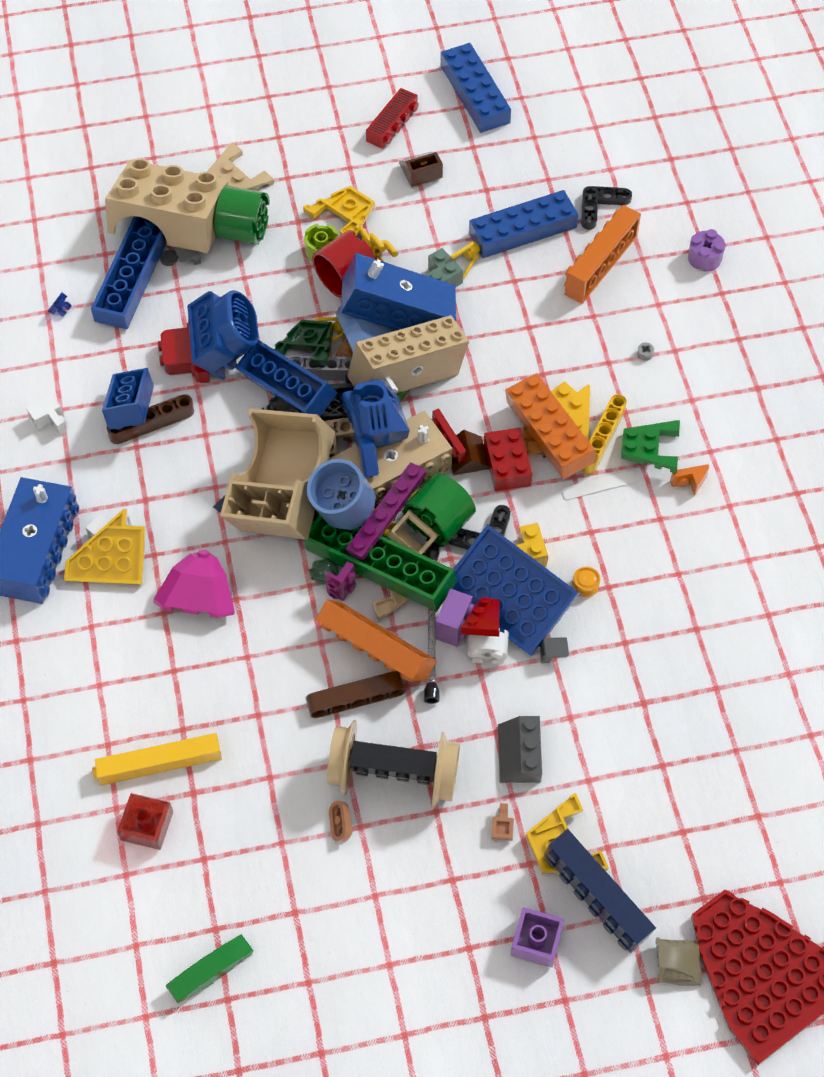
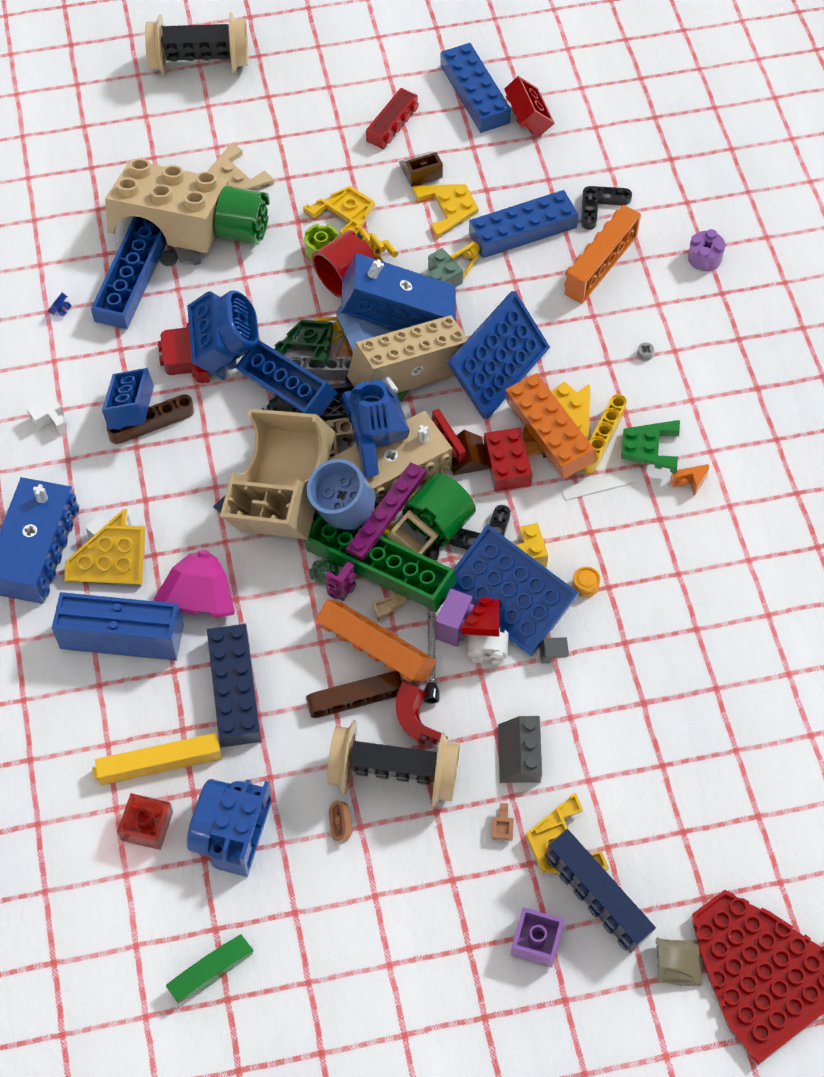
(118, 626): none -> blue brick
(196, 43): none -> brick
(229, 823): none -> blue brick
(233, 685): none -> dark blue brick
(407, 711): none -> red arch
(453, 201): none -> yellow wing
(498, 354): none -> blue plate
(528, 106): none -> red brick

